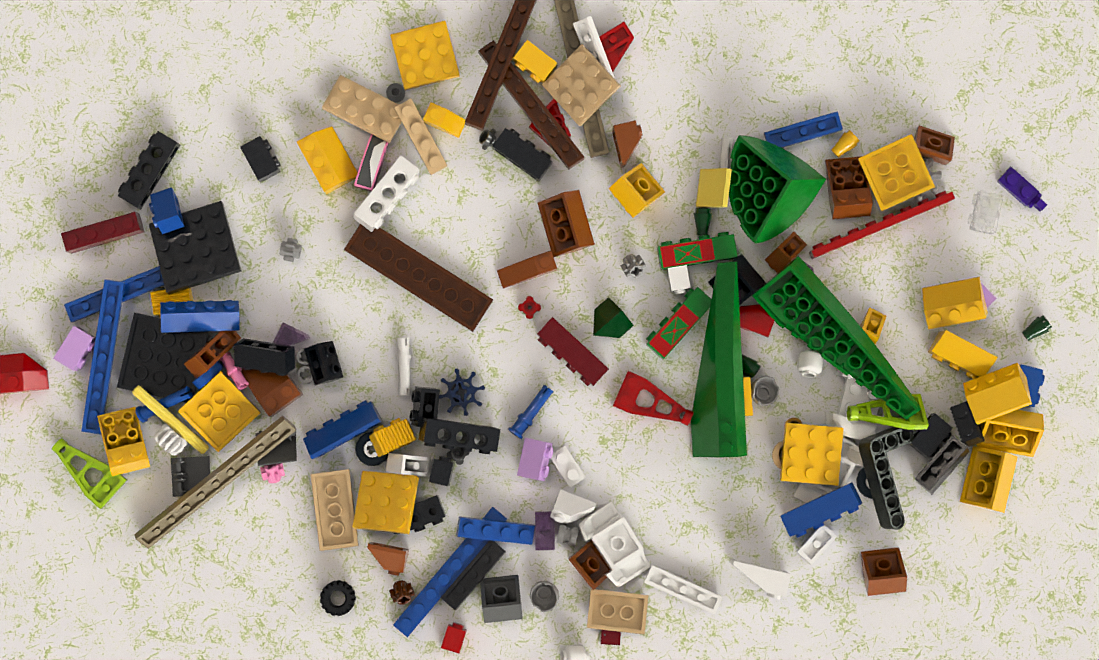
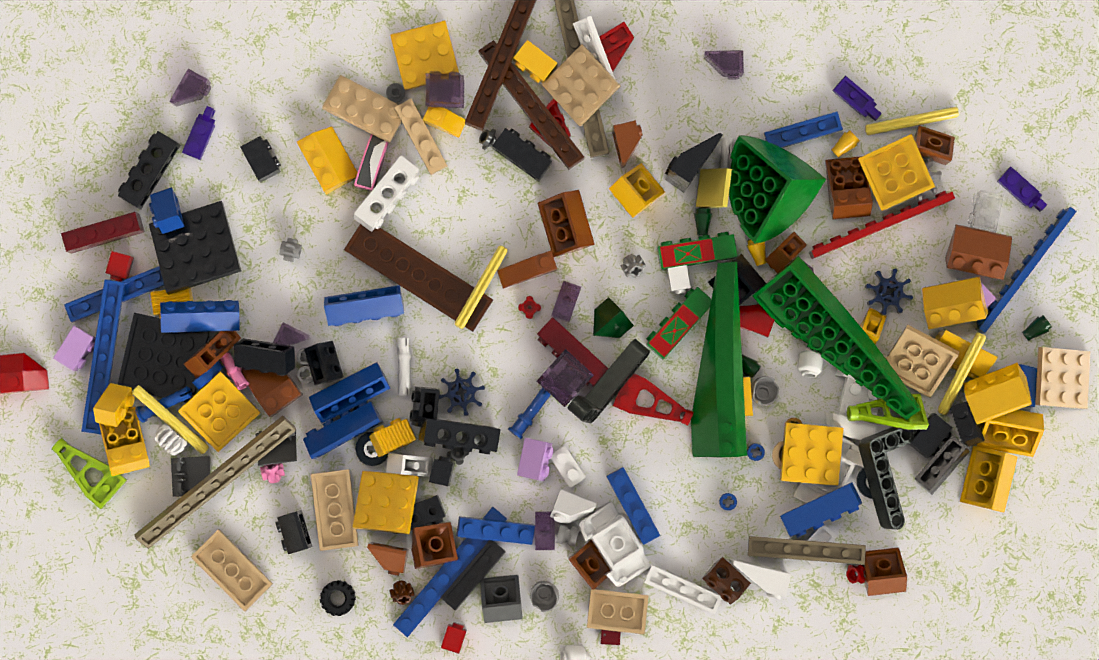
(113, 404): none -> yellow brick
(119, 266): none -> red brick
(191, 89): none -> clear purple slope
(200, 134): none -> dark purple hinge
(231, 570): none -> tan plate
(294, 532): none -> black slope
(349, 392): none -> blue brick
(364, 305): none -> brick
(433, 545): none -> dark orange slope
(444, 89): none -> slope
(480, 287): none -> light yellow axle
(565, 378): none -> clear purple slope
(566, 301): none -> clear purple slope
(592, 405): none -> pearl dark grey beam
(633, 505): none -> blue brick
(685, 167): none -> black slope
(726, 63): none -> clear purple slope
(728, 578): none -> reddish brown brick
(731, 506): none -> blue bush
(757, 251): none -> yellow cone
(757, 458): none -> blue bush
(806, 550): none -> dark tan plate
(851, 574): none -> red plate
(857, 98): none -> dark purple hinge
(883, 285): none -> dark blue gear
(910, 121): none -> light yellow axle
(921, 360): none -> tan plate
(961, 373): none -> light yellow axle
(979, 252): none -> dark orange slope
(1029, 262): none -> blue plate
(1062, 378): none -> tan plate

